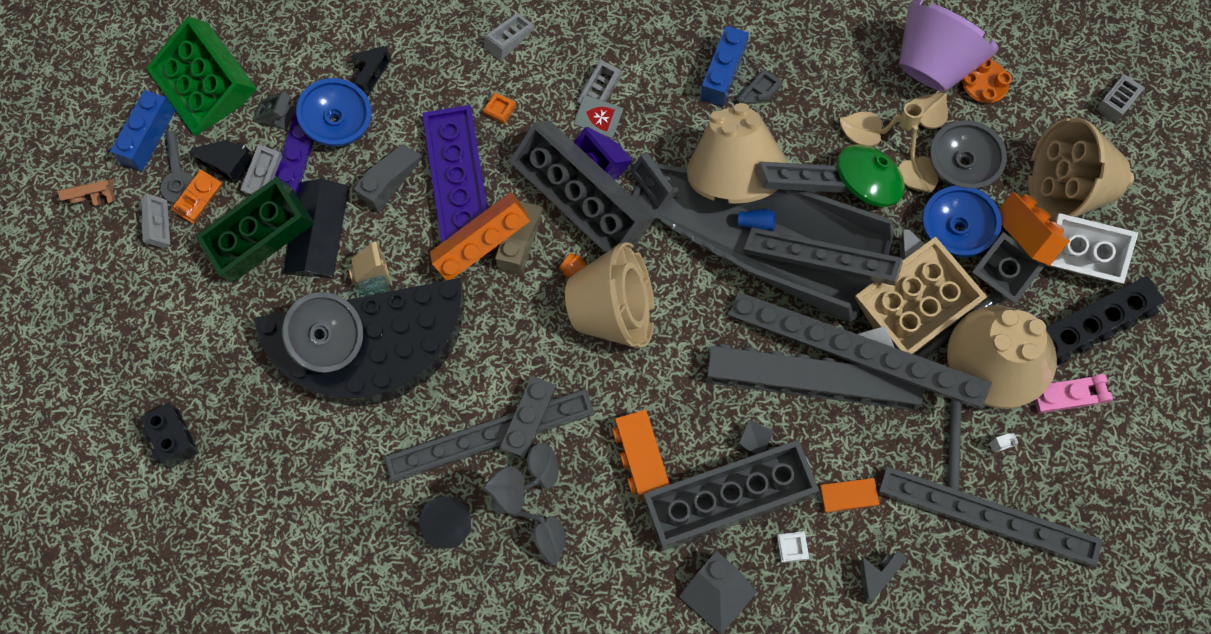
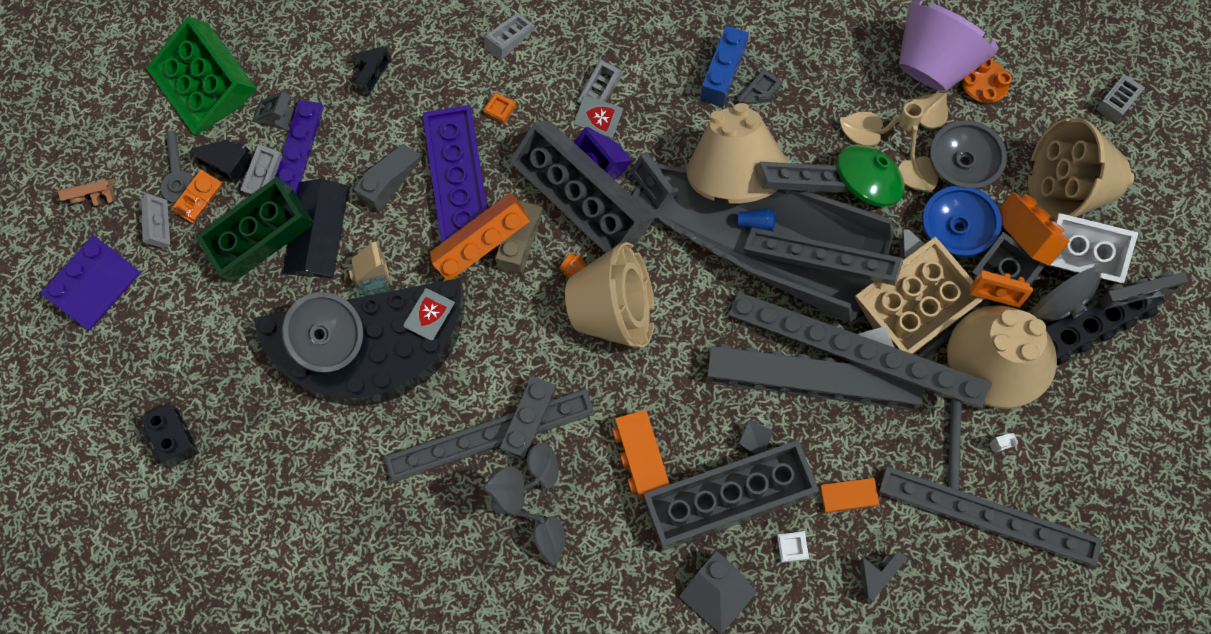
(90, 282): none -> dark purple slope
(143, 130): blue brick -> none
(330, 100): blue dish -> none
(428, 314): none -> light grey sticker
(445, 522): black hat -> none
(1001, 288): none -> orange plate
(1069, 297): none -> dark grey dish
(1074, 394): bright pink plate -> none
(1143, 289): none -> dark grey plate

